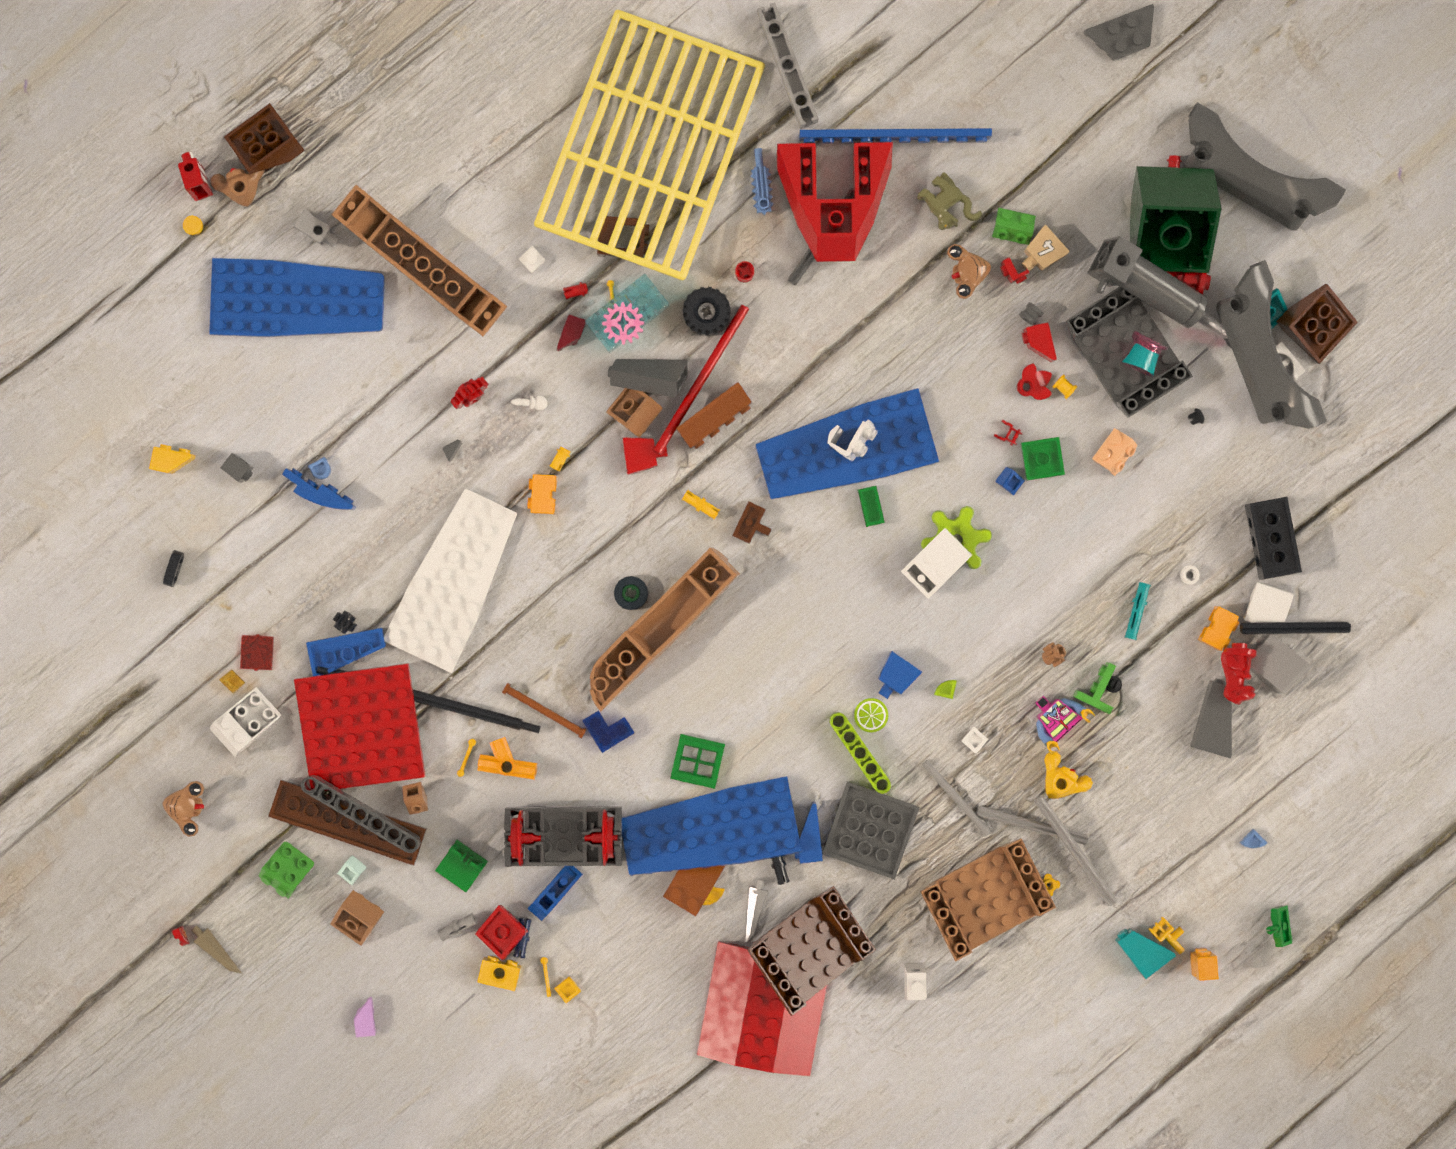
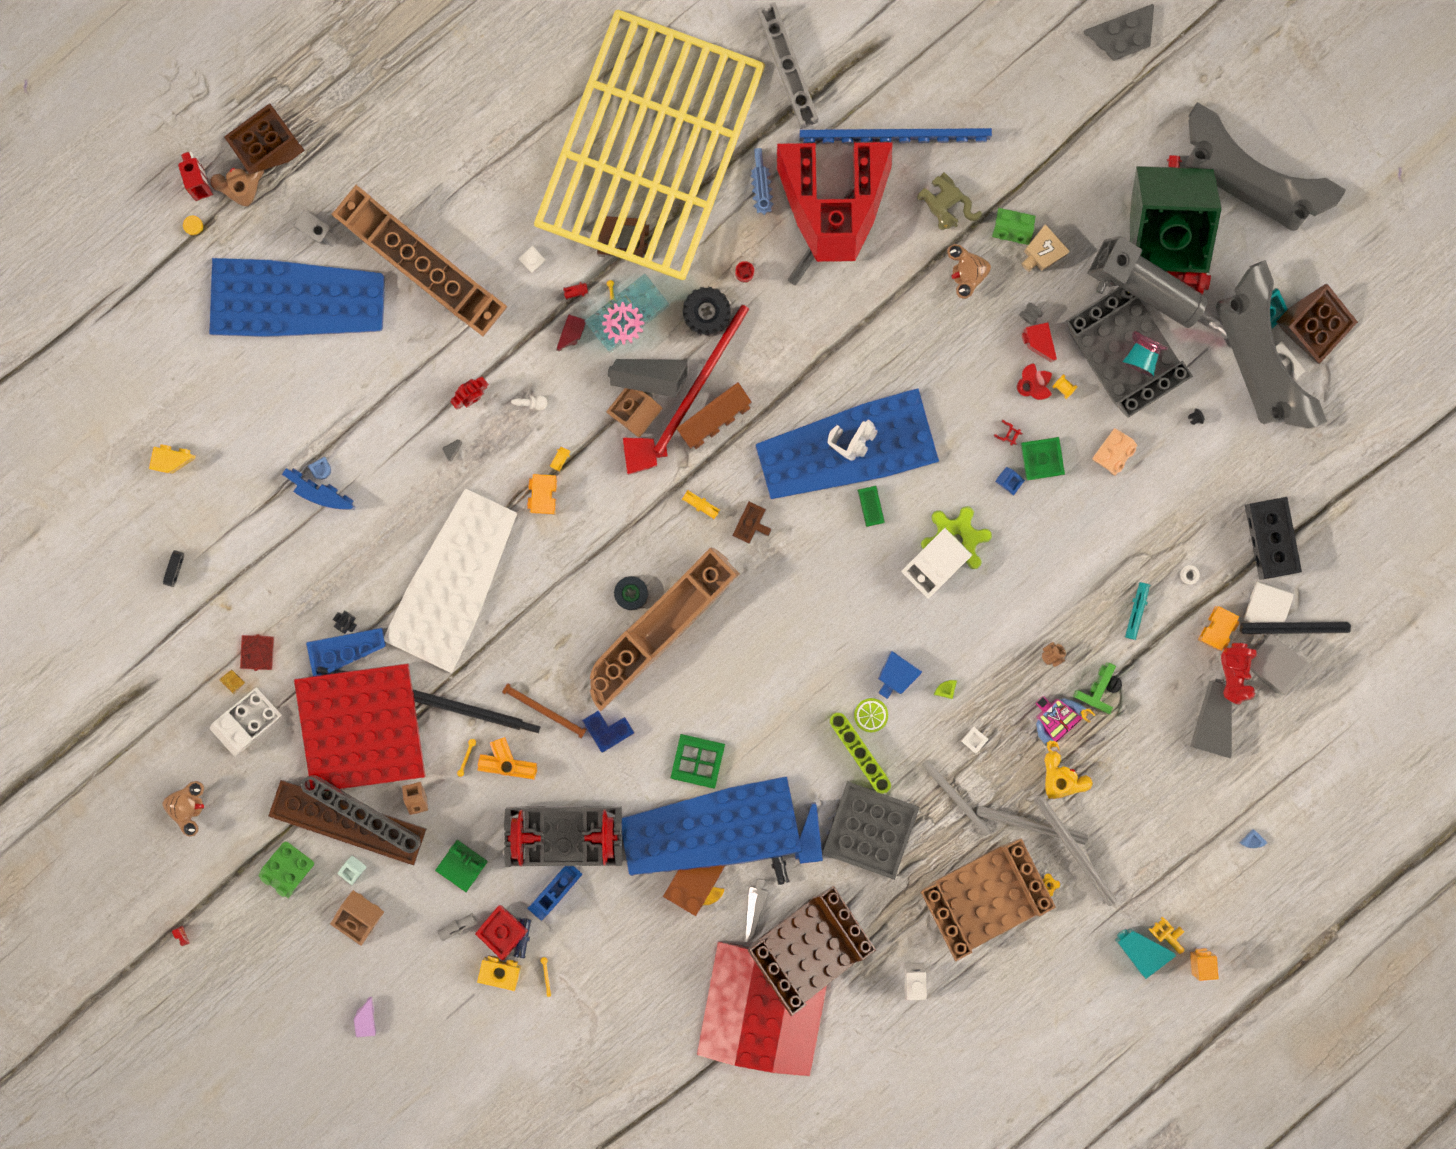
(210, 945): dark tan bar -> none
(237, 468): dark grey brick -> none
(567, 989): yellow tile -> none
(1008, 270): red bracket -> none
(1281, 926): green plate -> none

